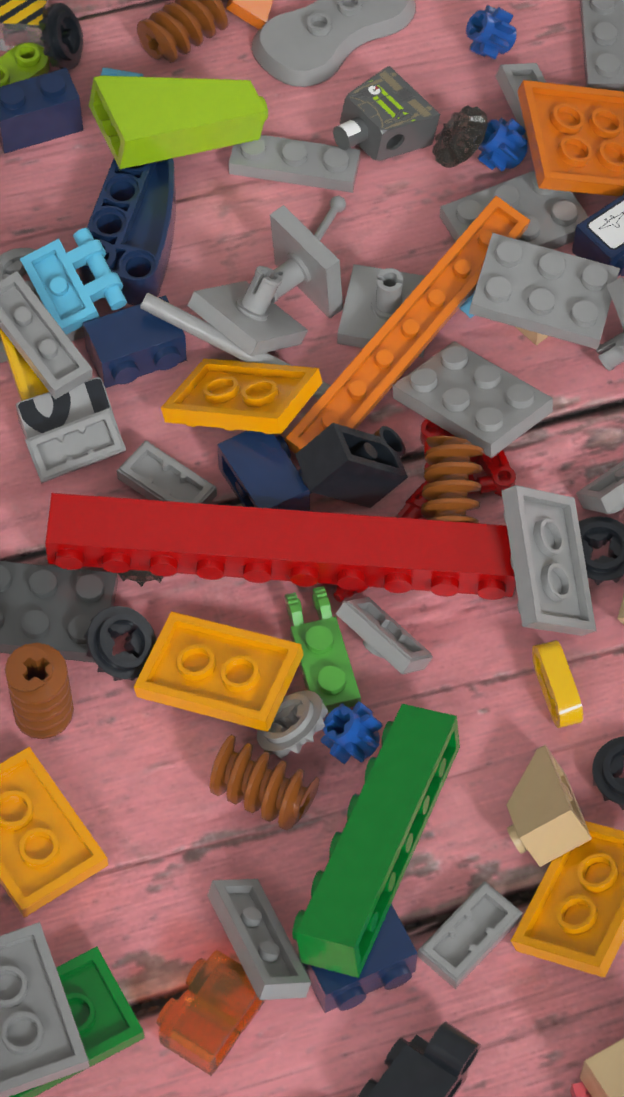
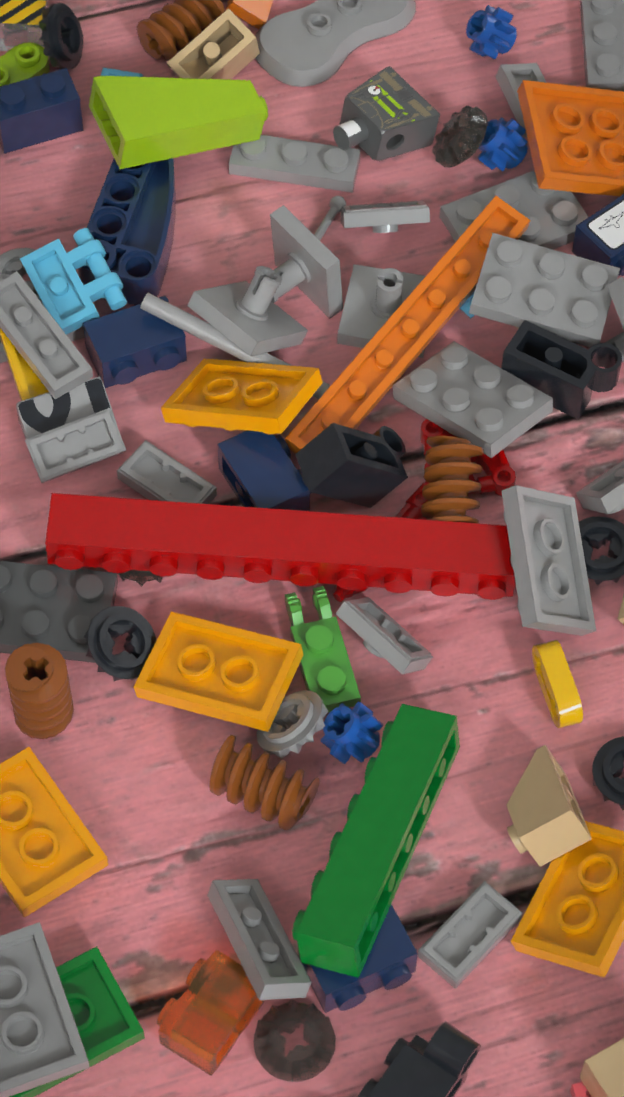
(217, 51): none -> tan slope
(303, 1061): none -> clear smoke gear
(384, 216): none -> light grey plate
(561, 367): none -> black hinge

